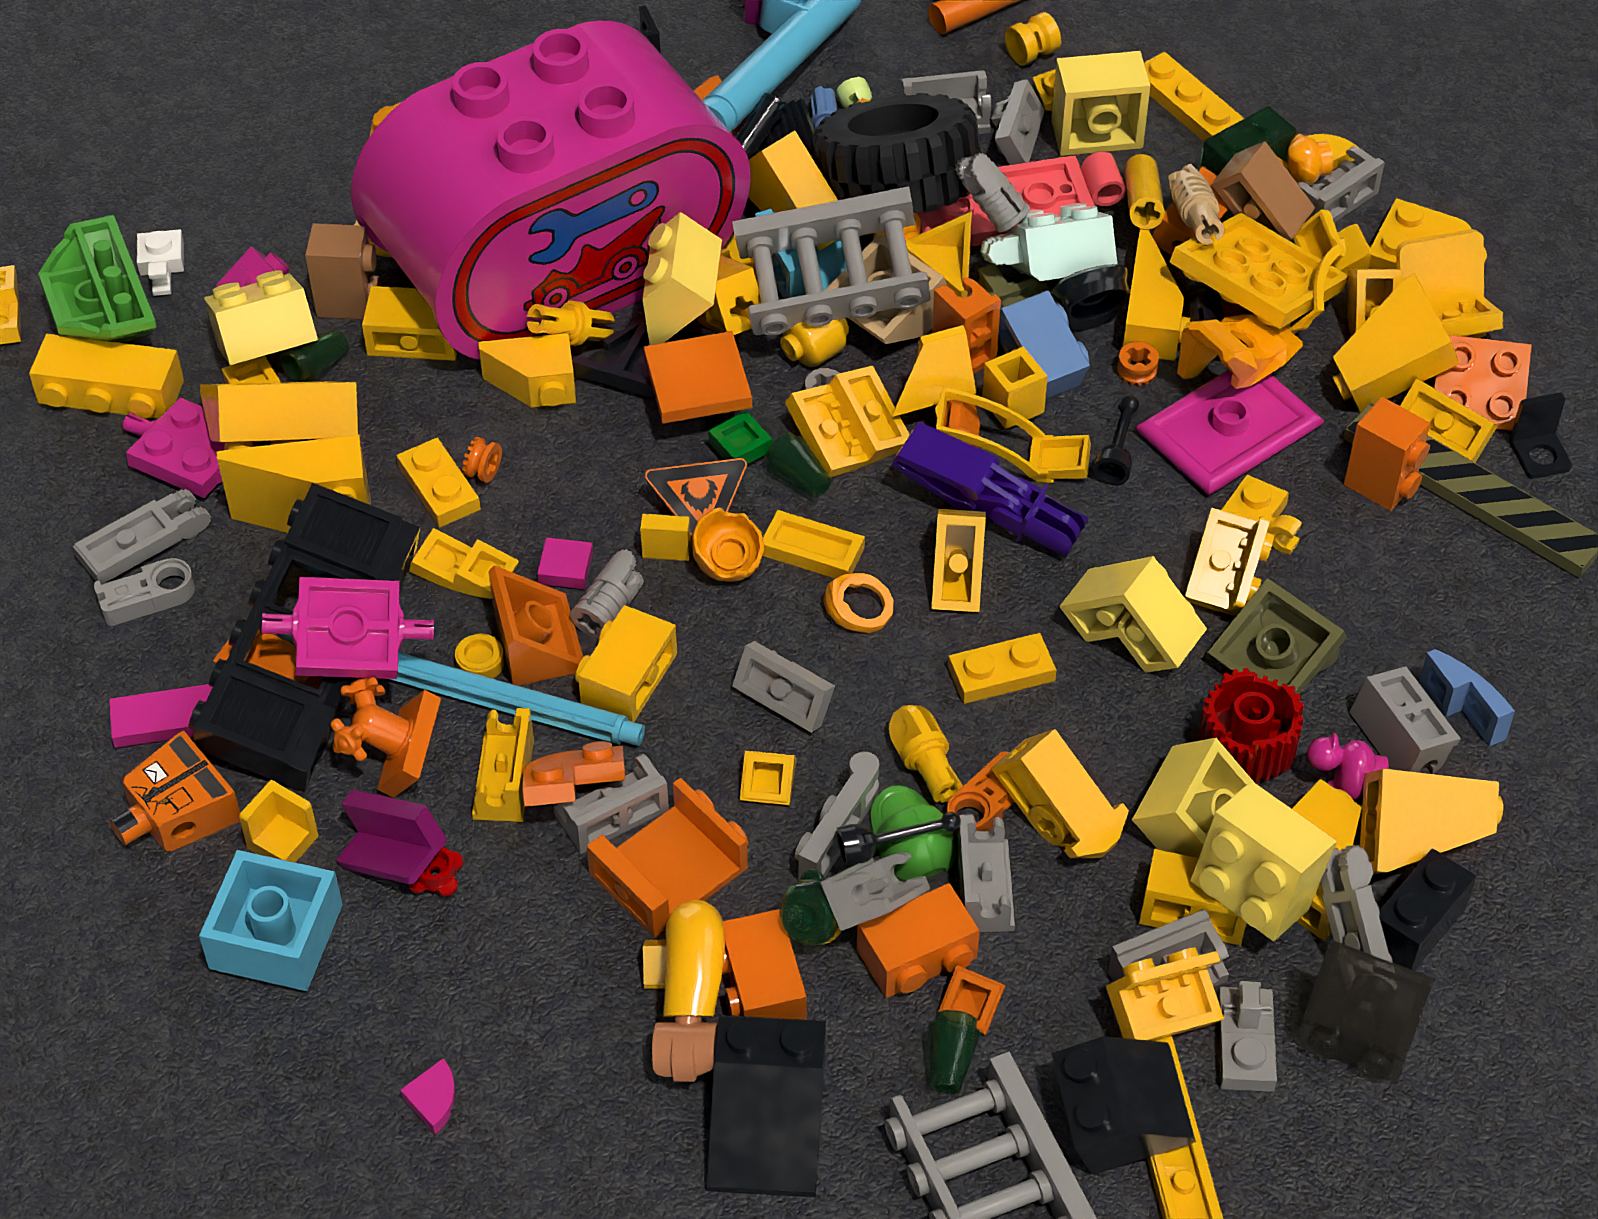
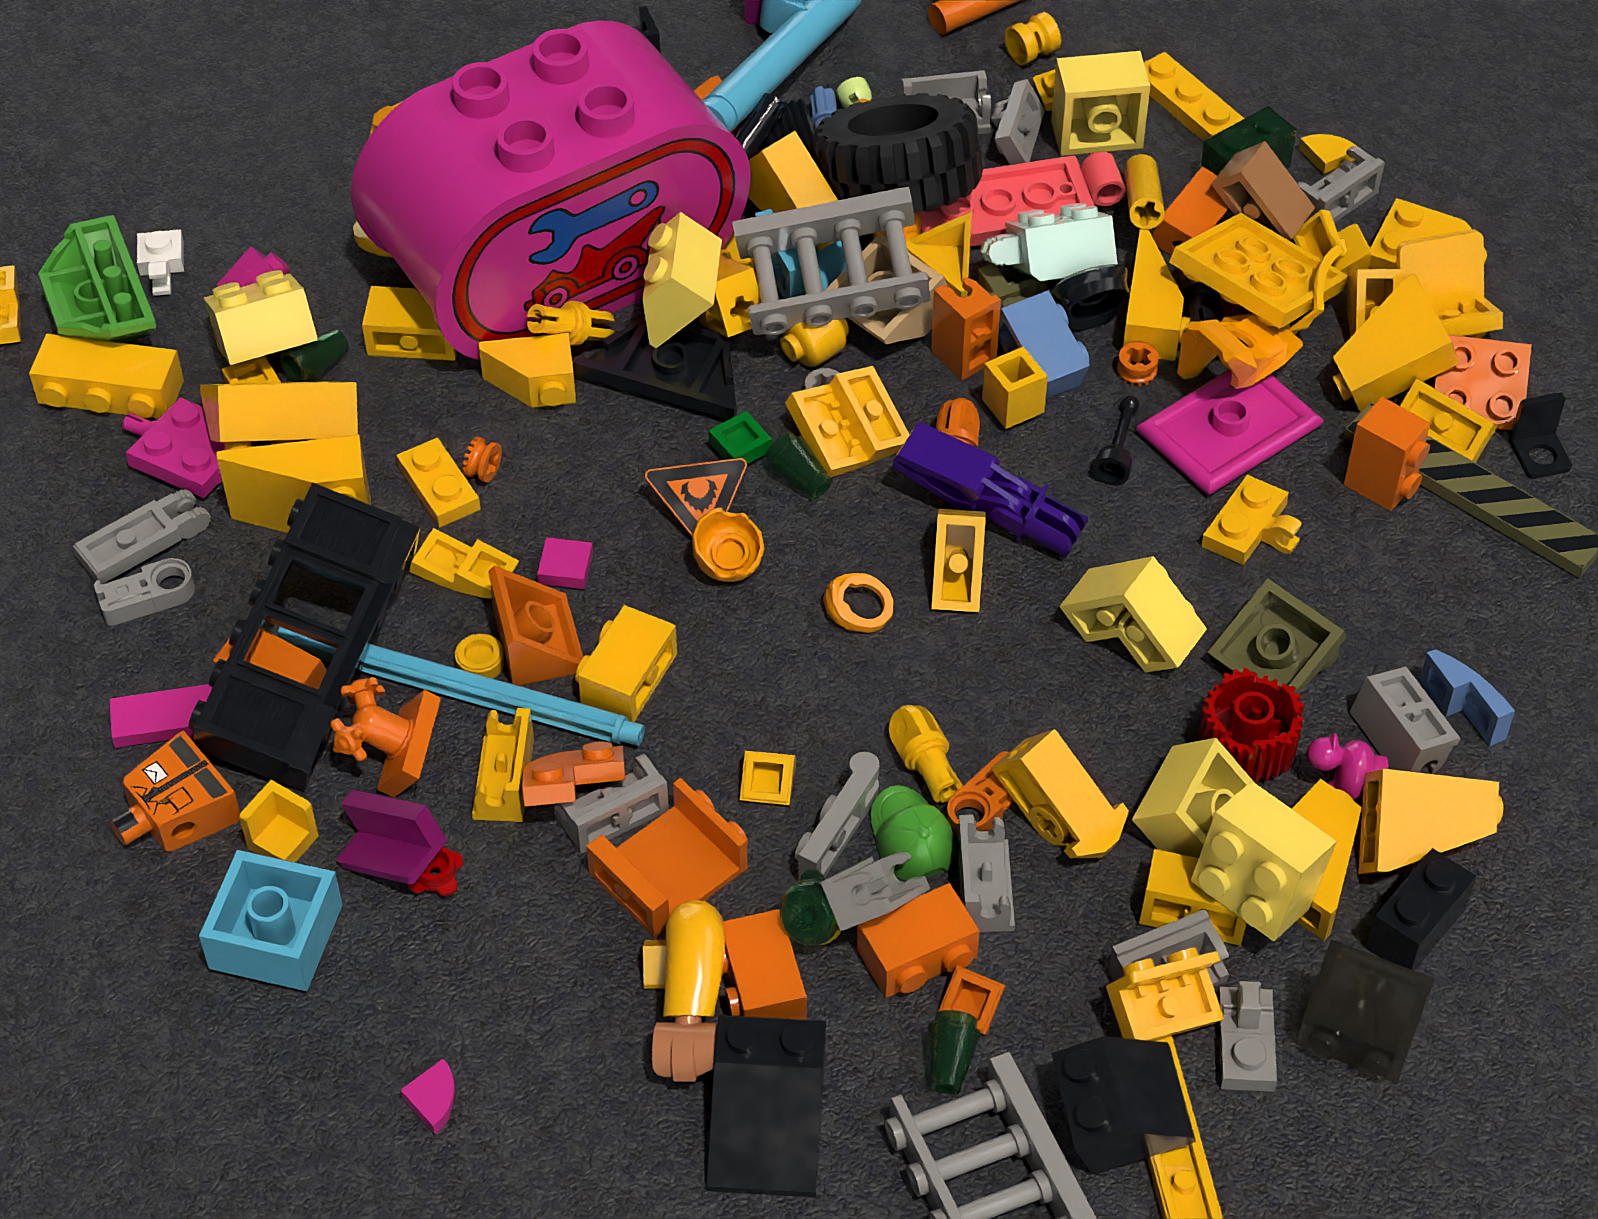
(341, 270): medium nougat brick -> none
(347, 628): dark pink plate -> none
(608, 594): light grey hinge -> none
(665, 537): yellow tile -> none
(697, 377): orange tile -> none
(783, 686): light grey hinge -> none
(812, 545): yellow tile -> none
(859, 843): black hinge -> none
(939, 363): yellow slope -> none
(992, 191): light grey hinge -> none
(1001, 668): yellow plate -> none
(1049, 456): yellow piece -> none
(1196, 203): tan hinge -> none
(1227, 562): yellow bracket -> none
(1308, 159): light orange animal -> none
(1351, 902): light grey hinge -> none

